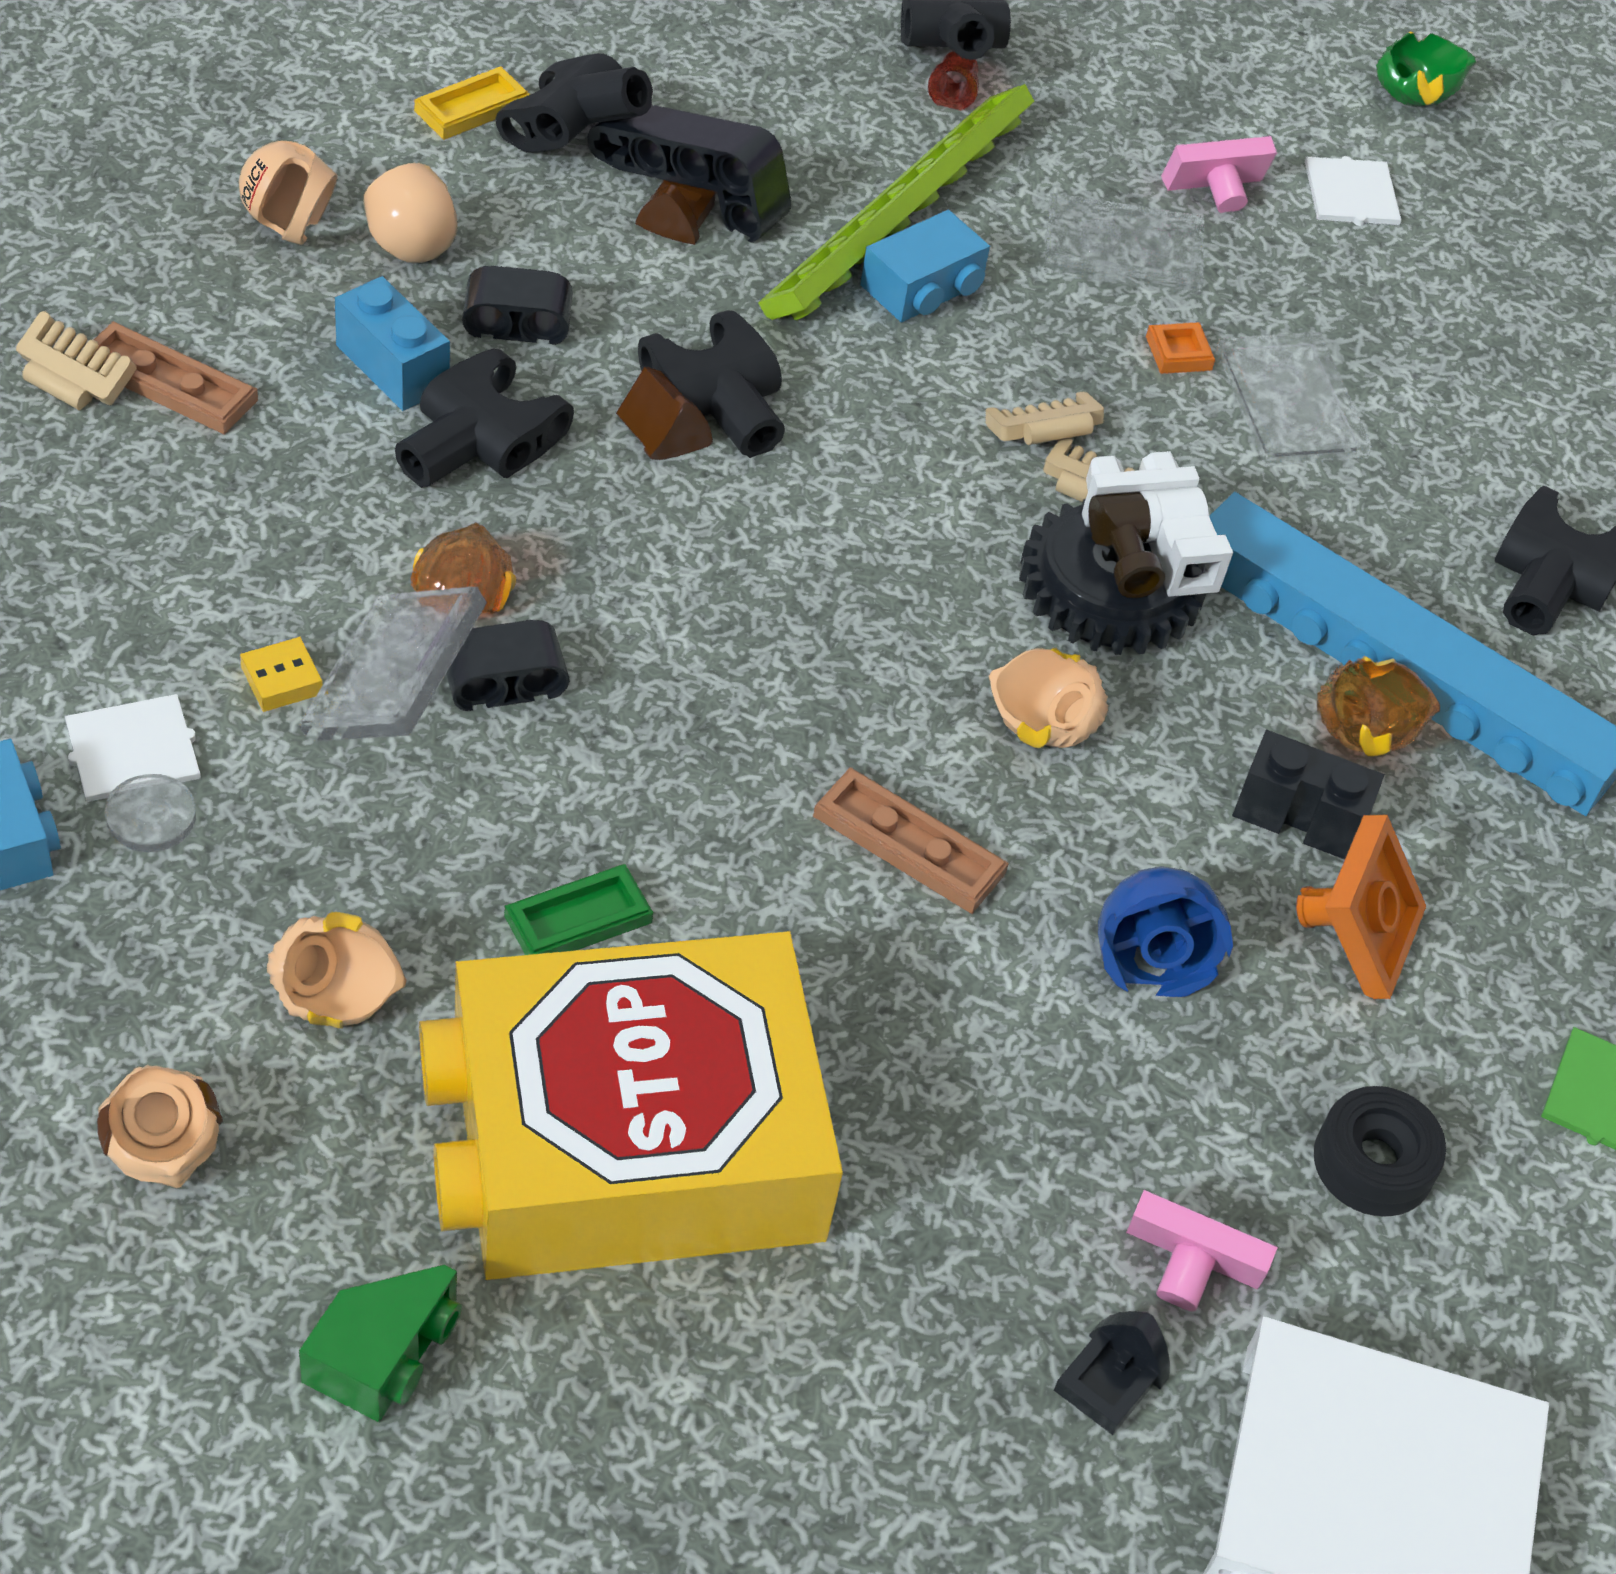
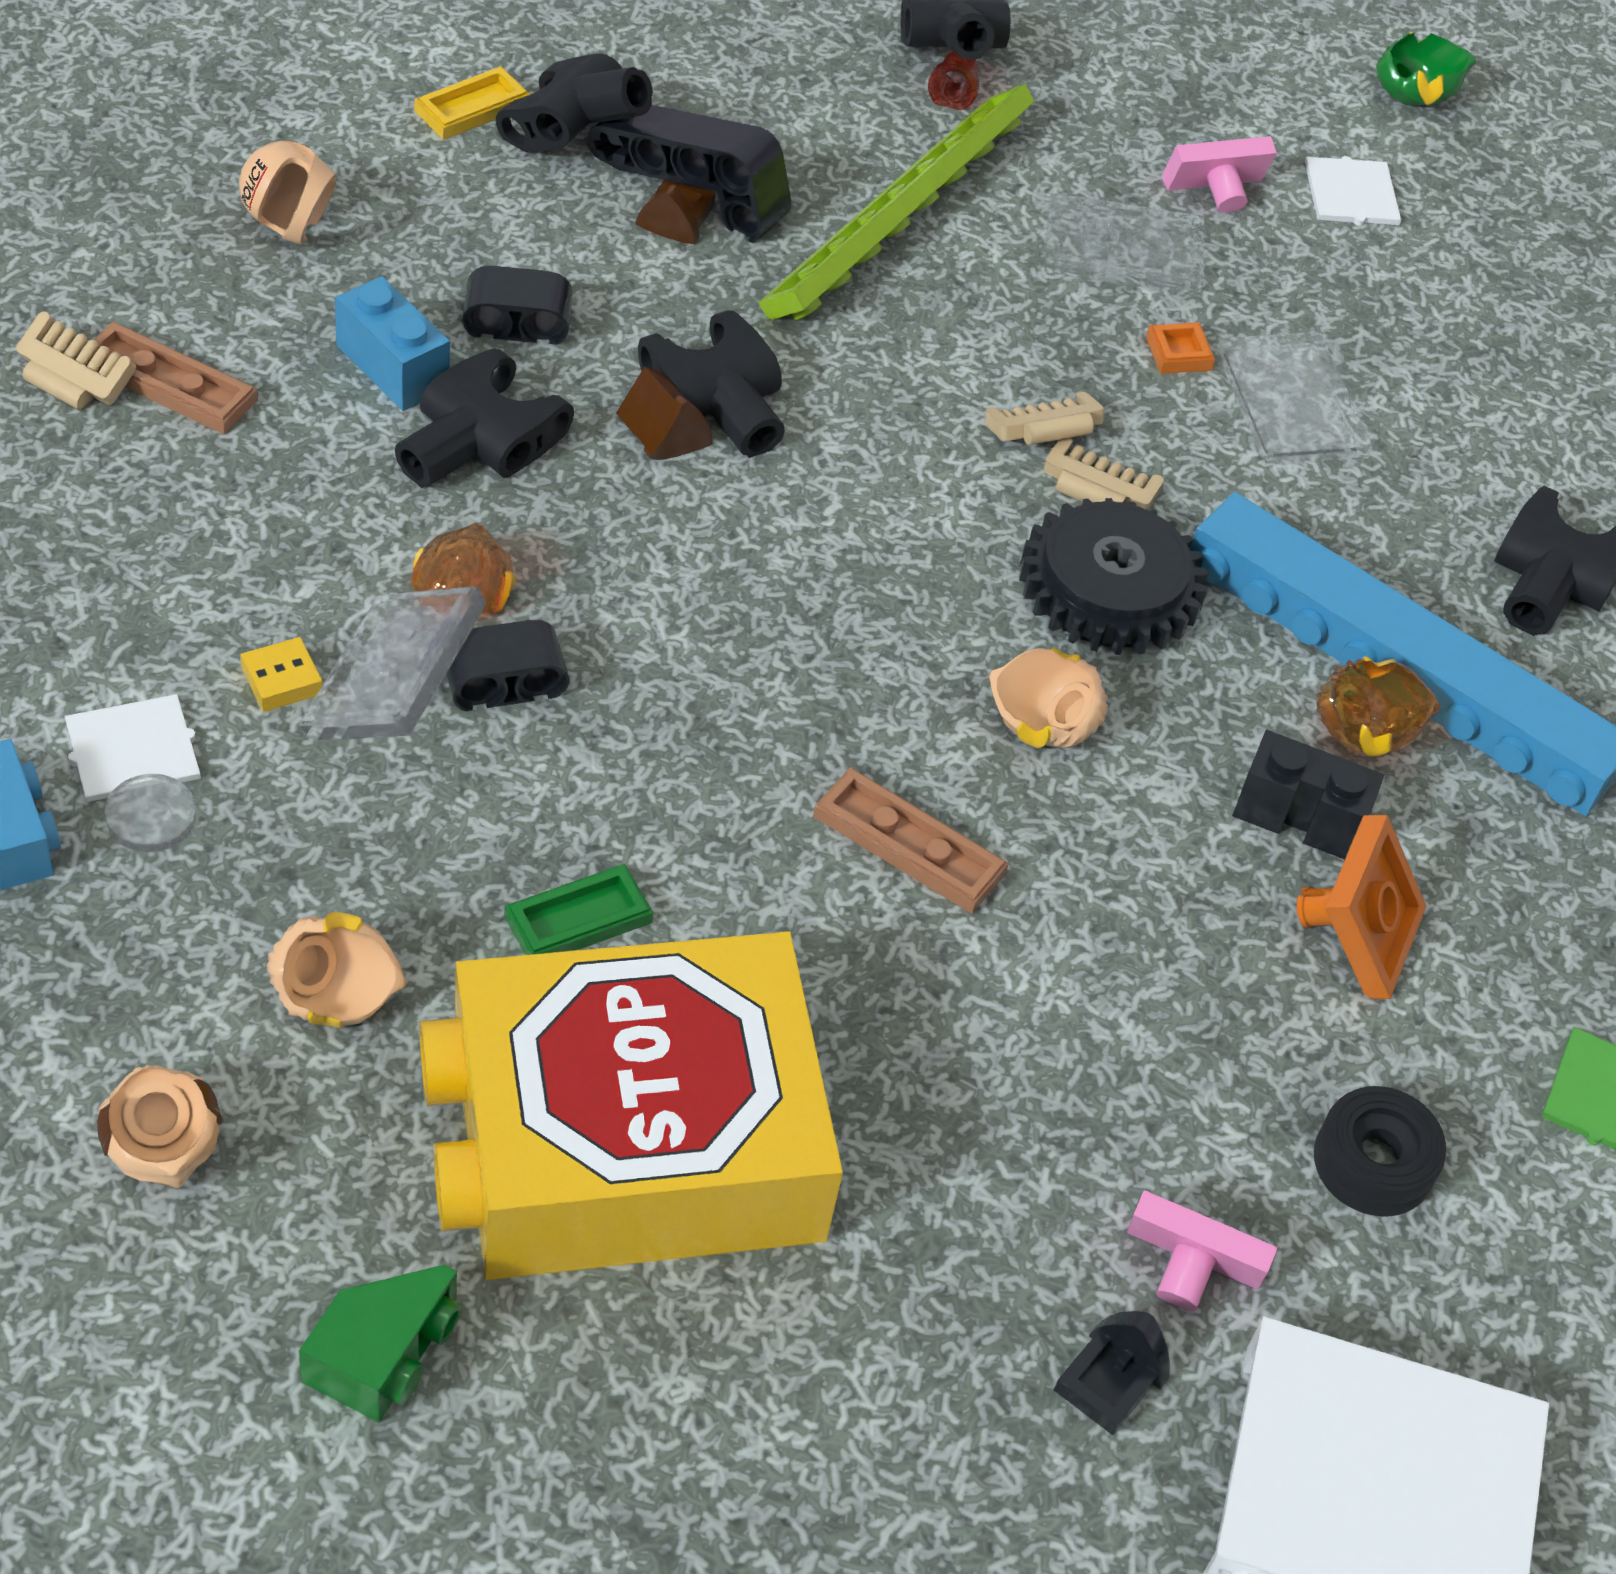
(411, 213): light nougat helmet -> none
(925, 266): dark azure brick -> none
(1160, 509): white hips -> none
(1173, 922): blue cylinder -> none

